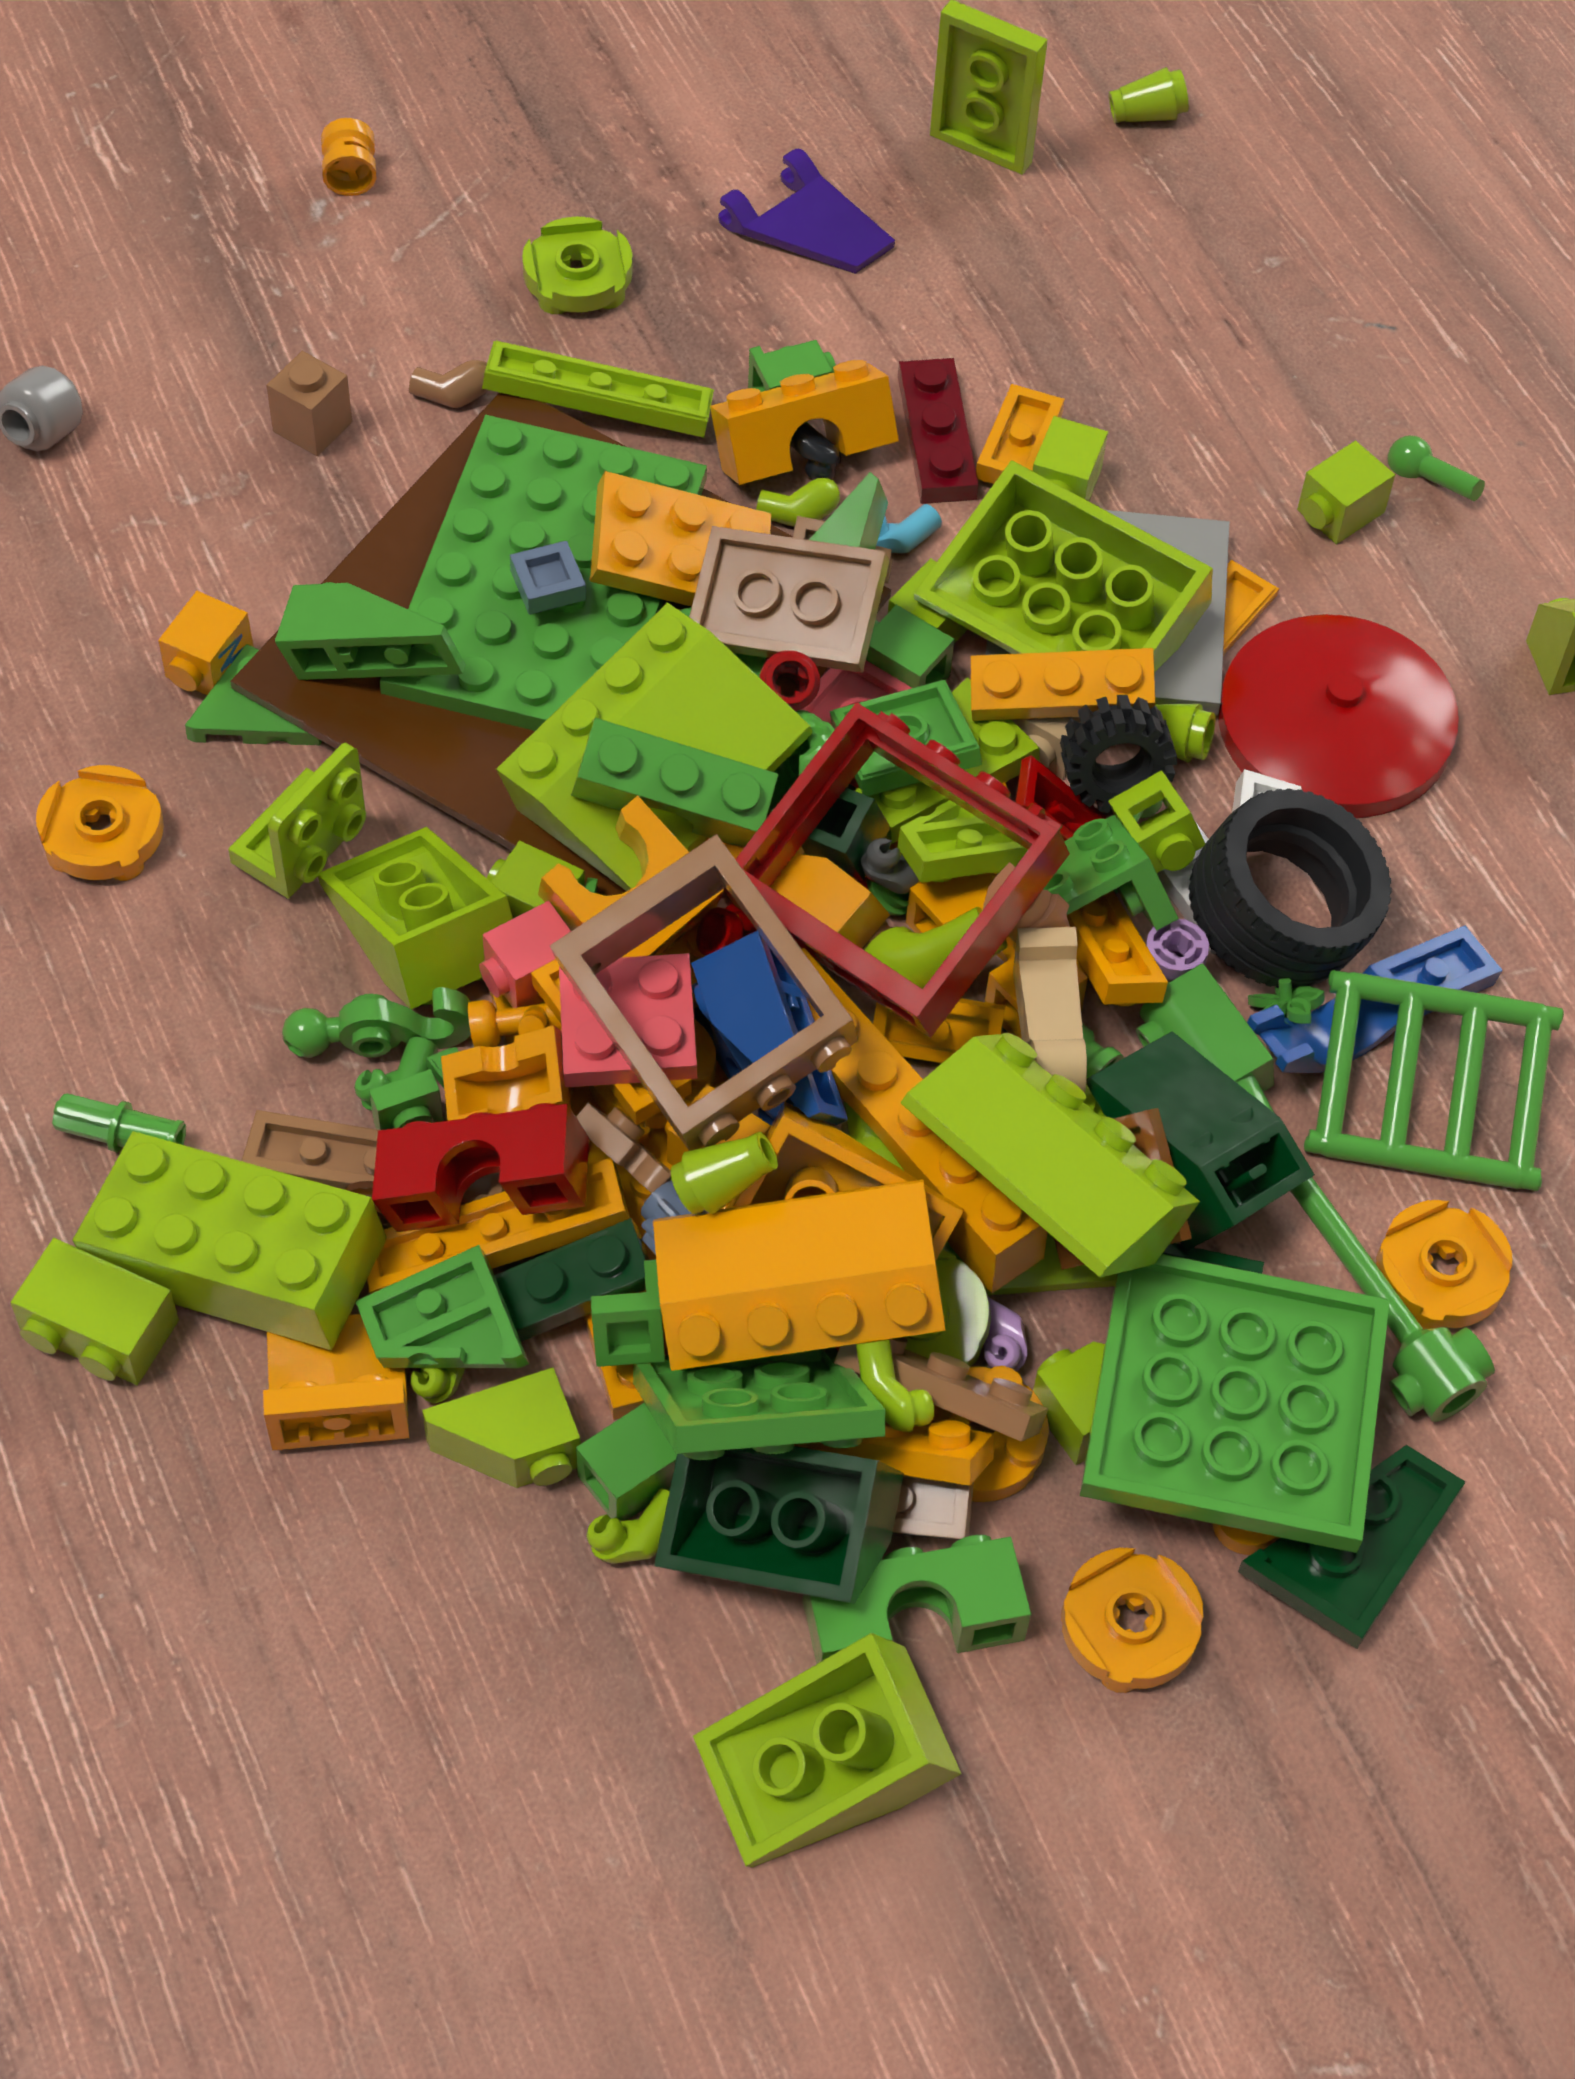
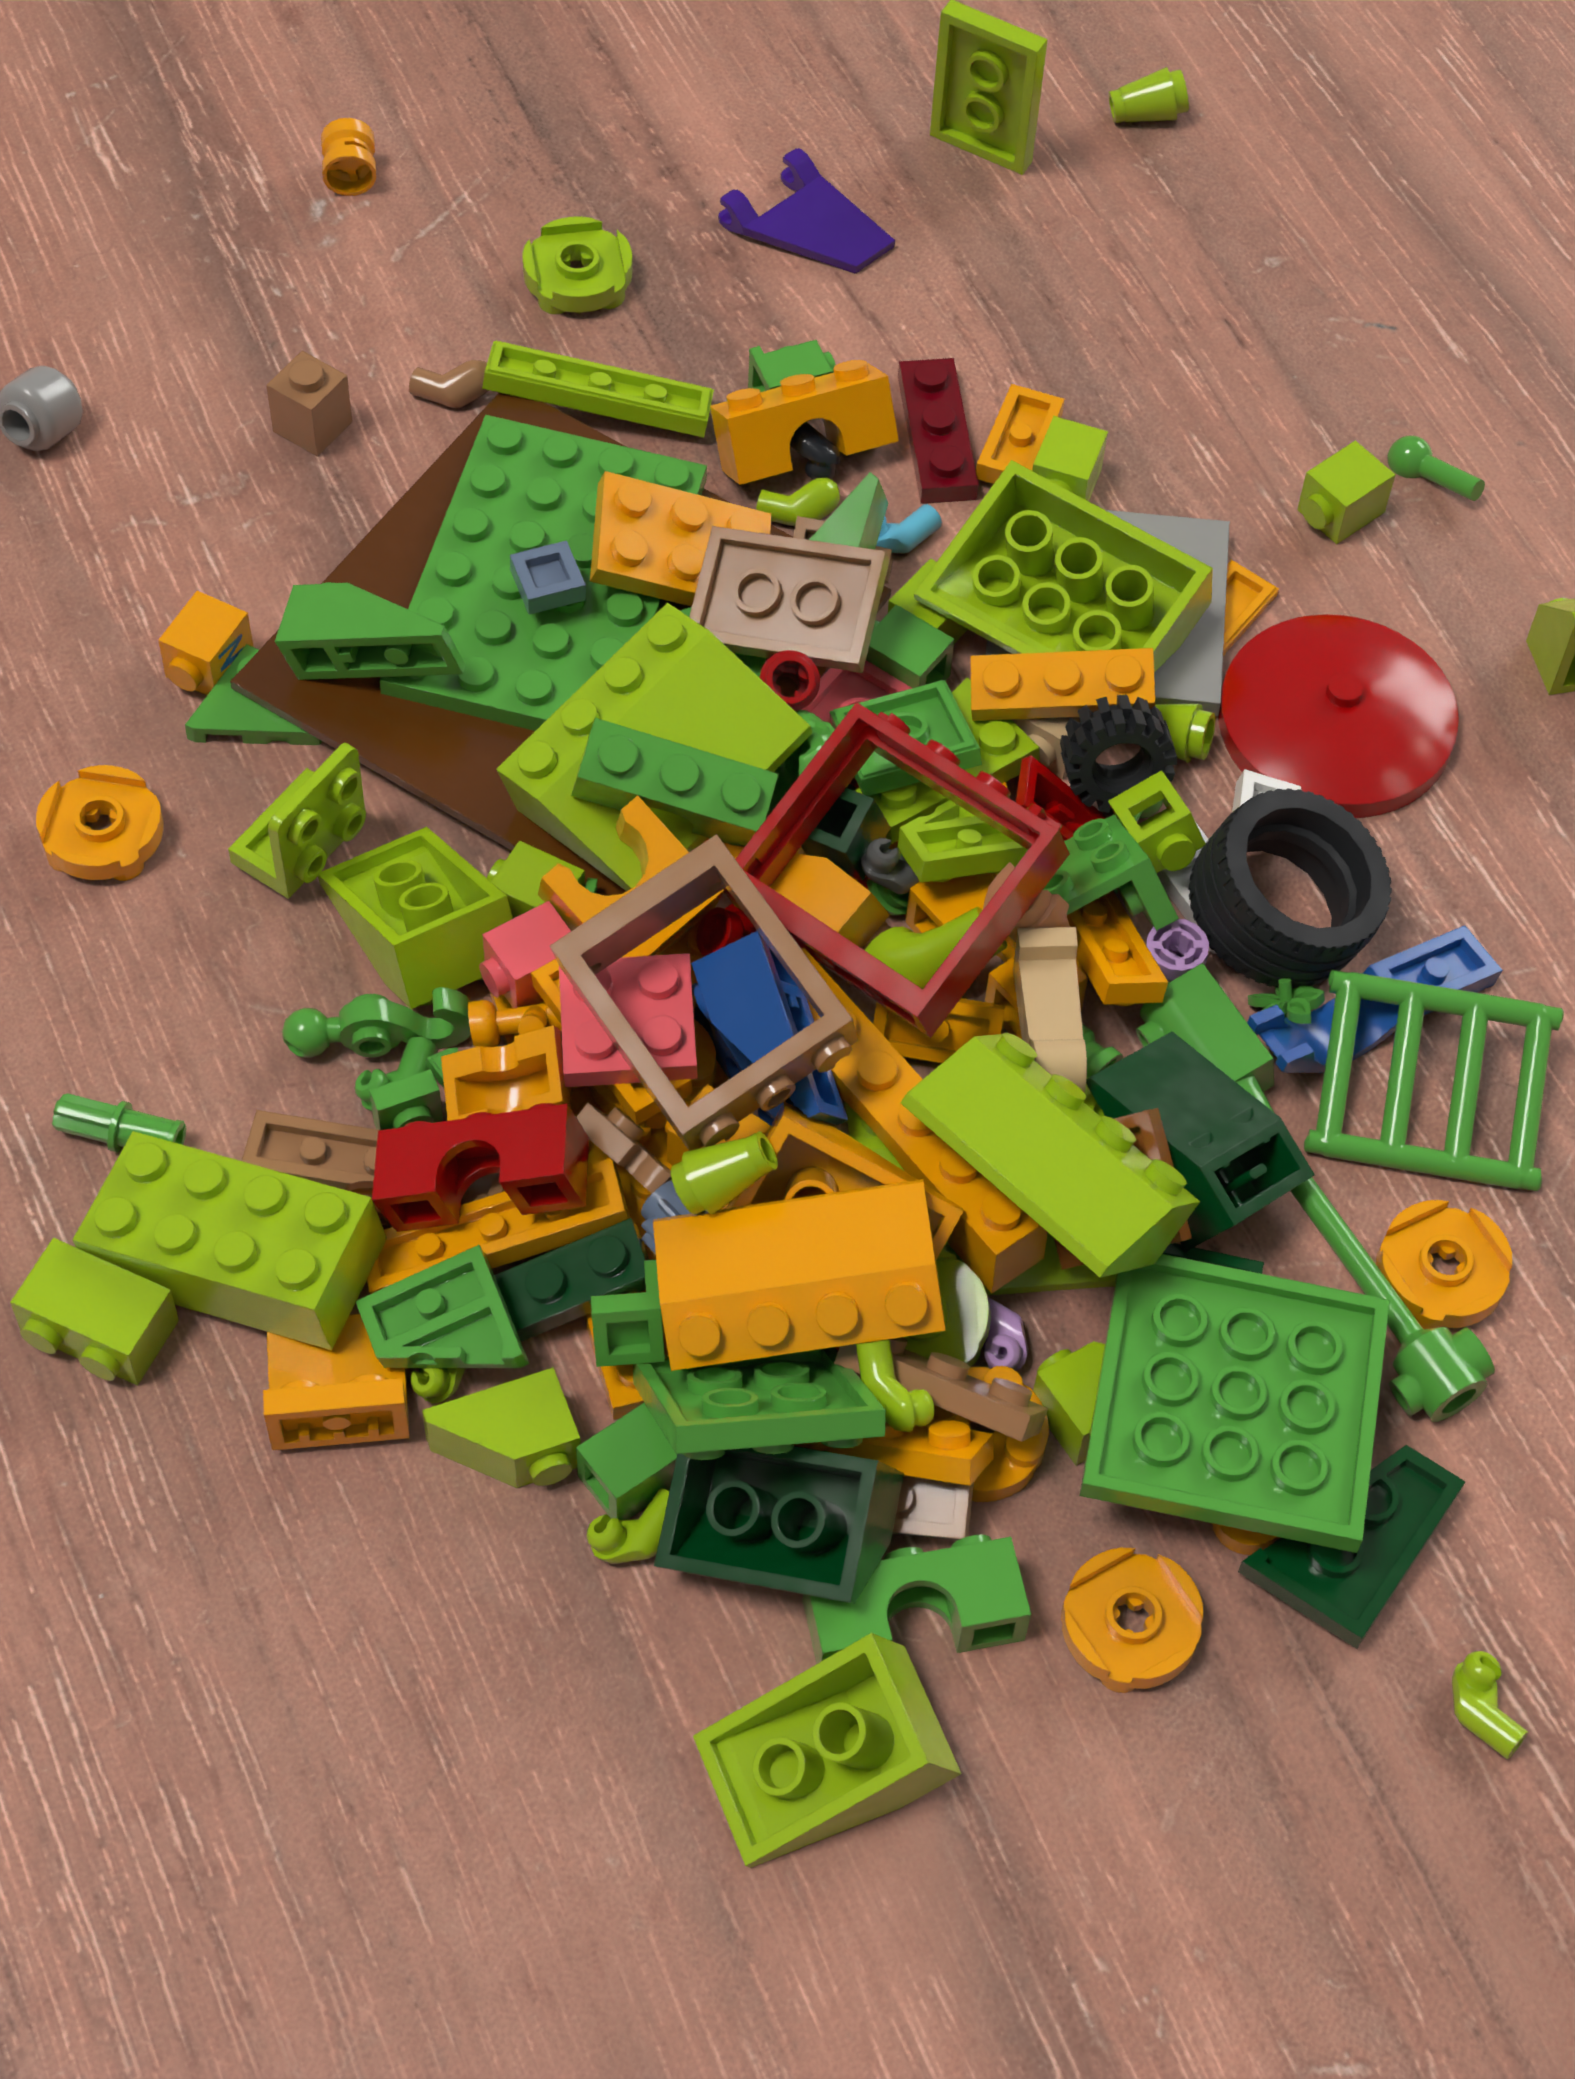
(1477, 1704): none -> lime arm

